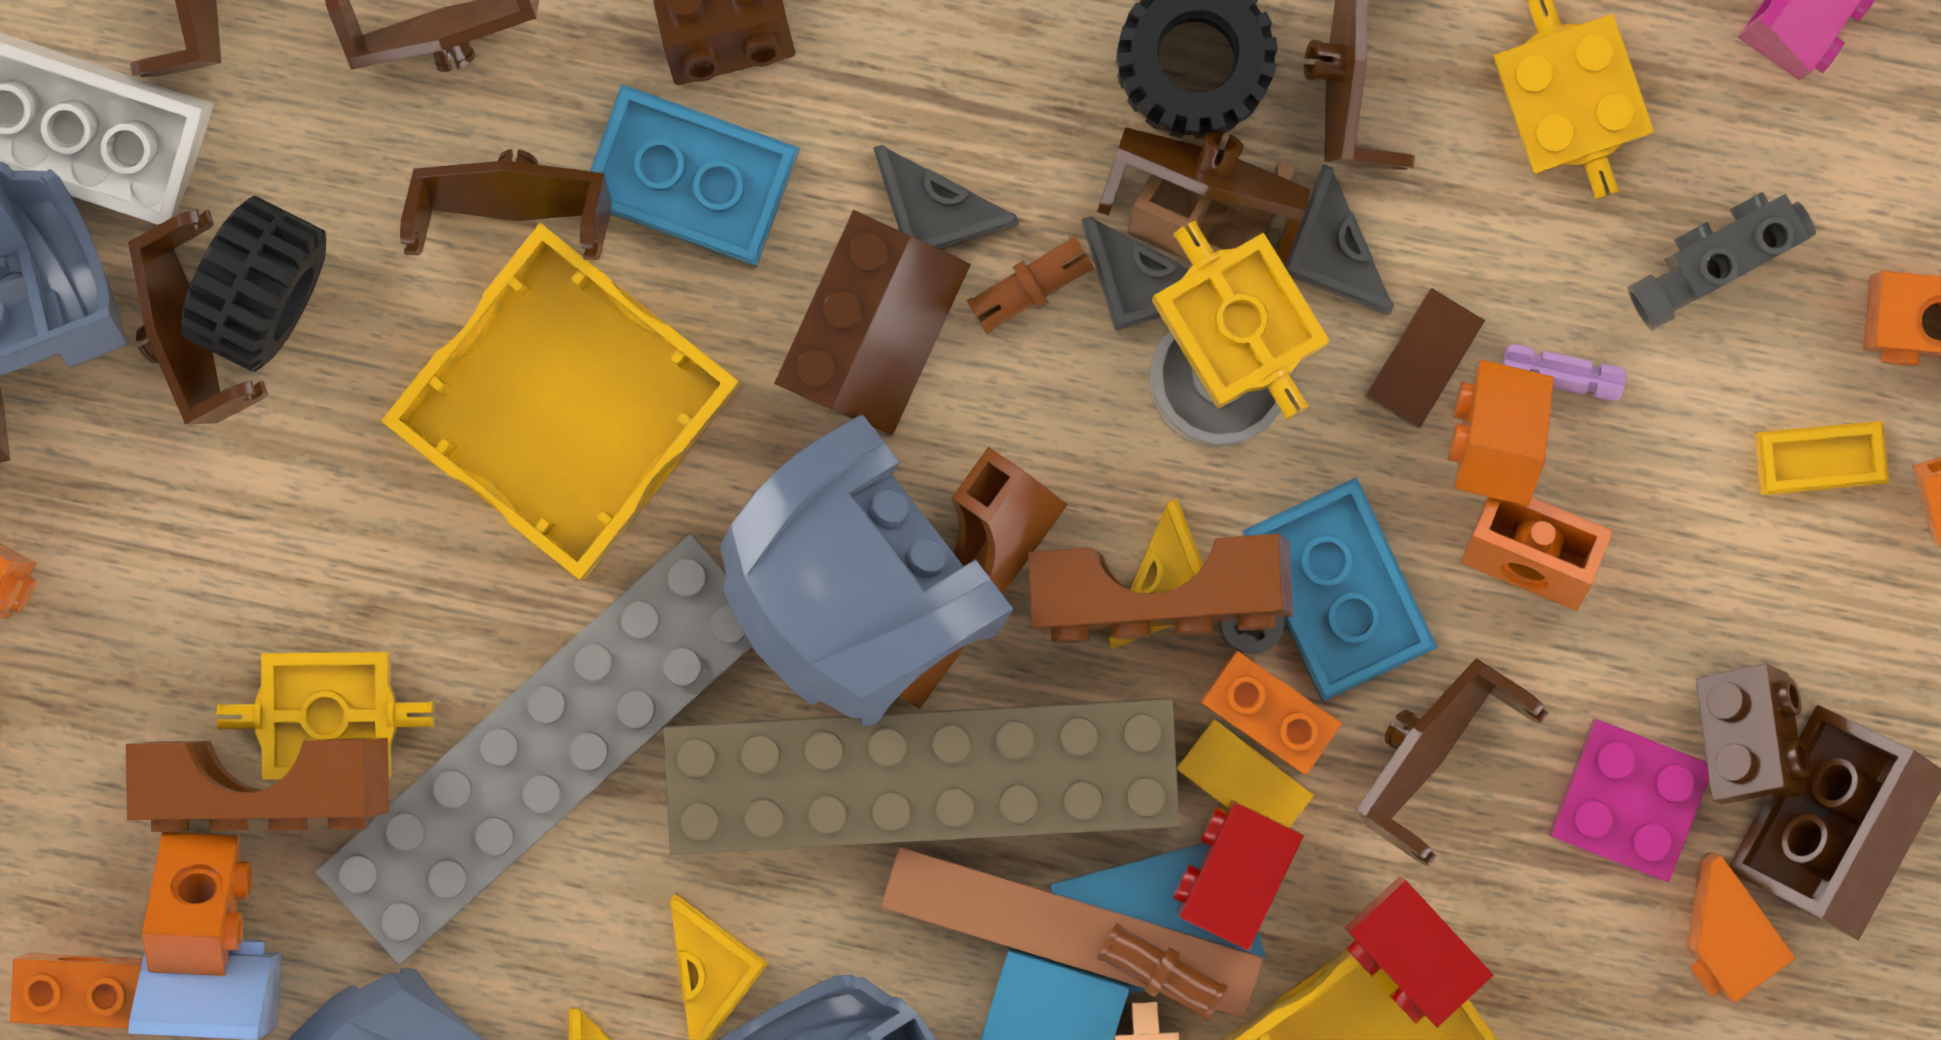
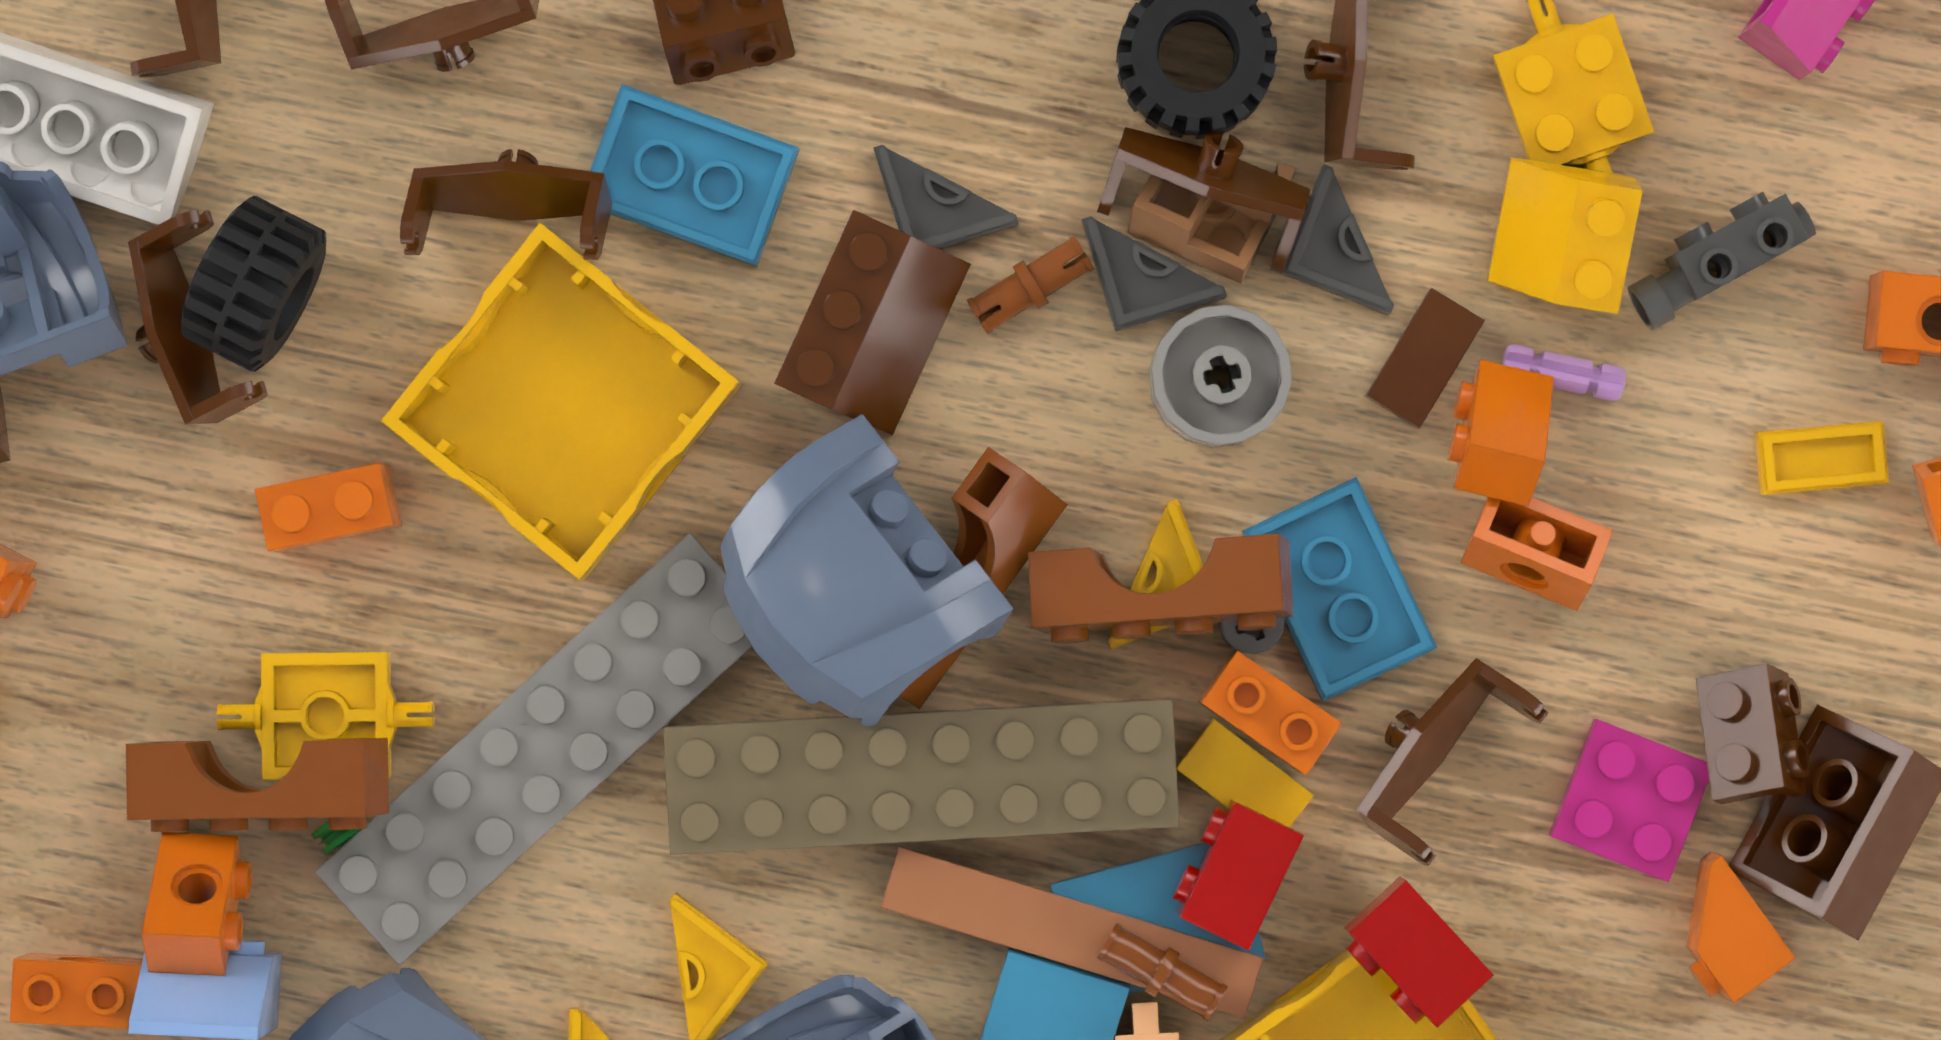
(328, 507): none -> orange brick
(333, 838): none -> green piece
(1240, 320): yellow plate -> none
(1565, 234): none -> yellow slope

